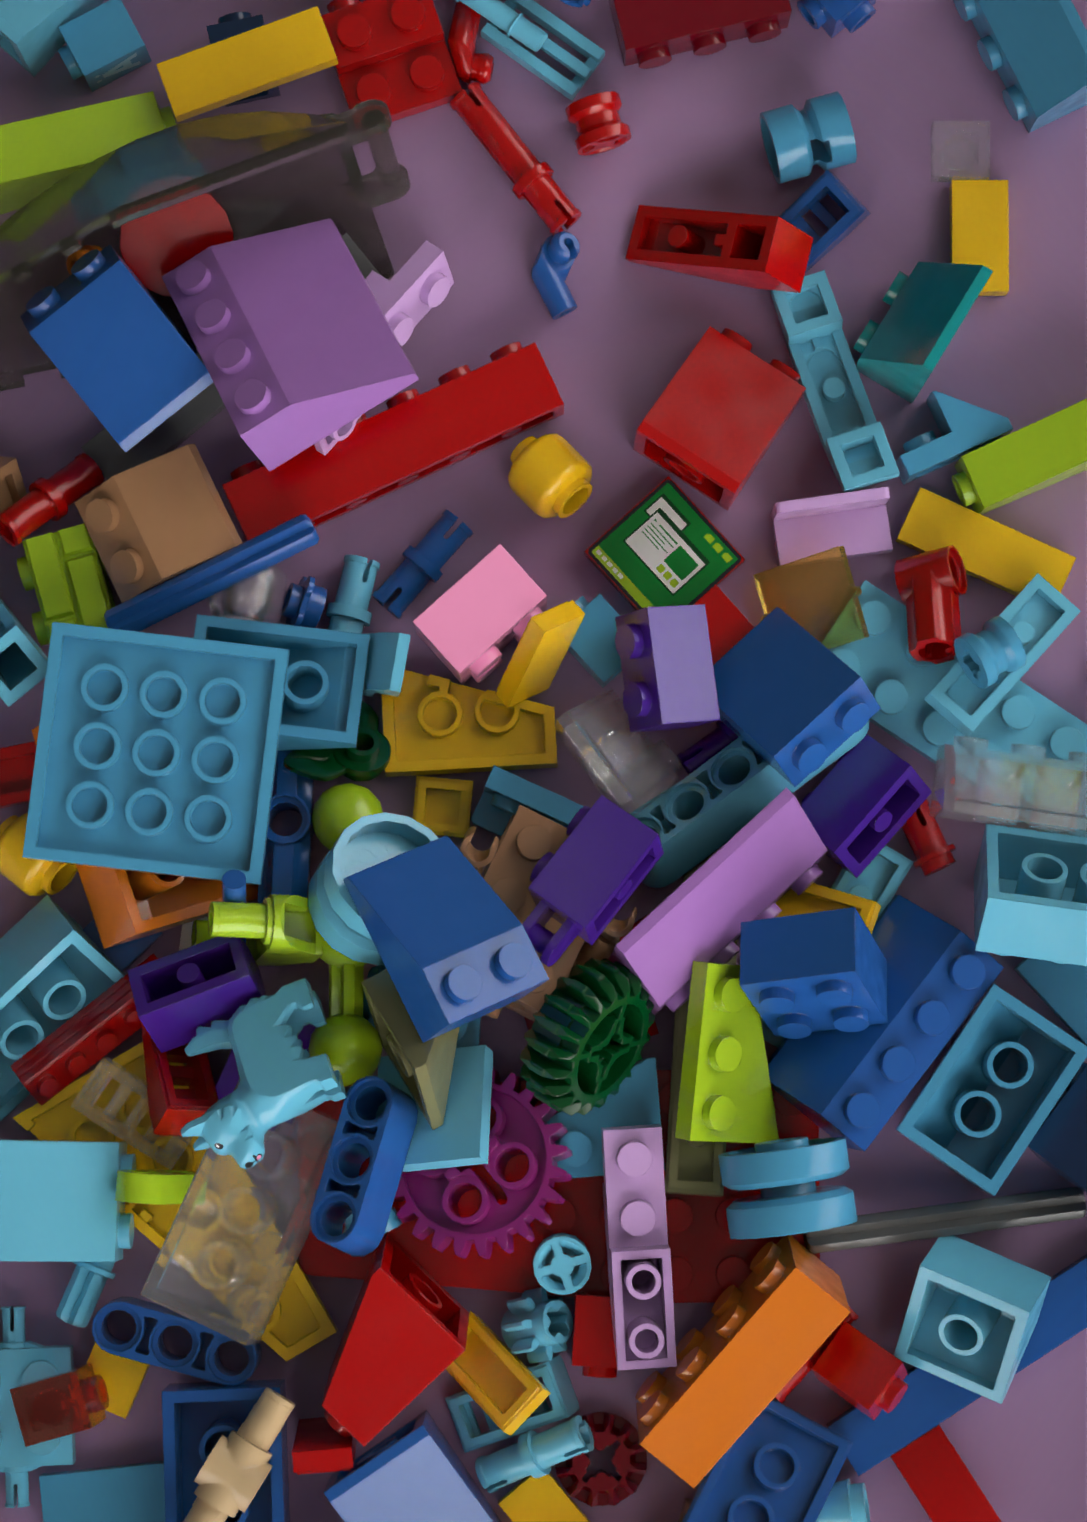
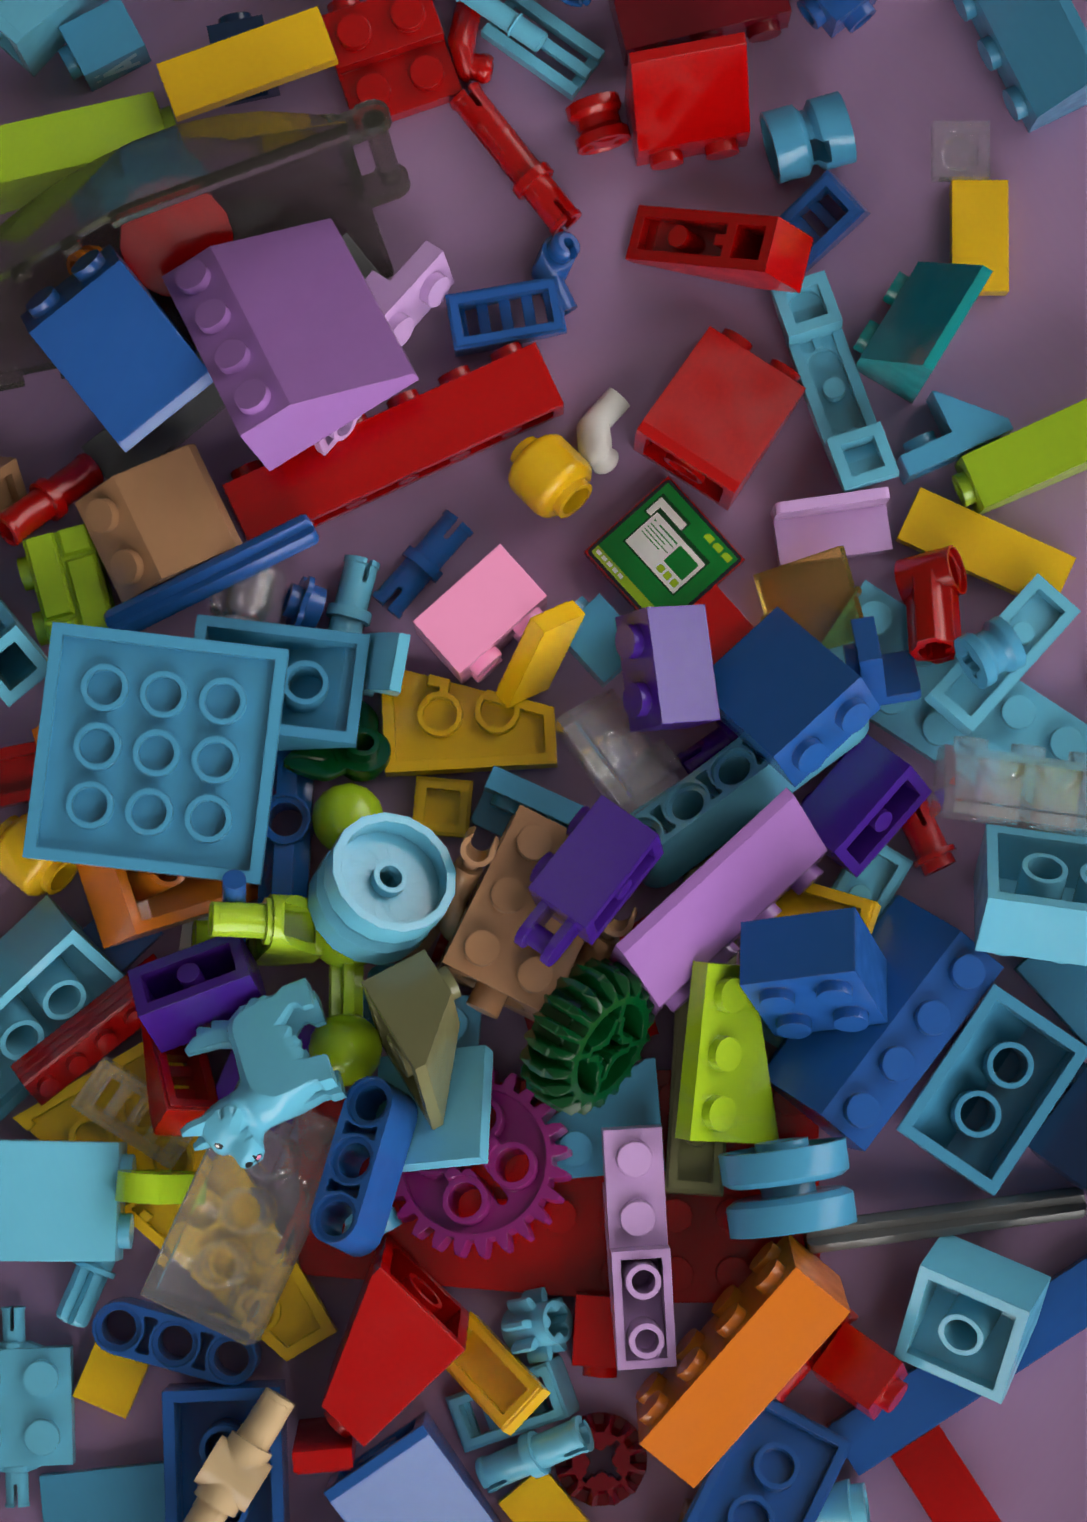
(60, 1404): clear red bracket -> none
(444, 937): blue slope -> none
(502, 295): none -> blue slope
(564, 1273): medium azure wheel -> none
(594, 431): none -> white arm
(688, 101): none -> red slope
(888, 676): none -> blue bracket

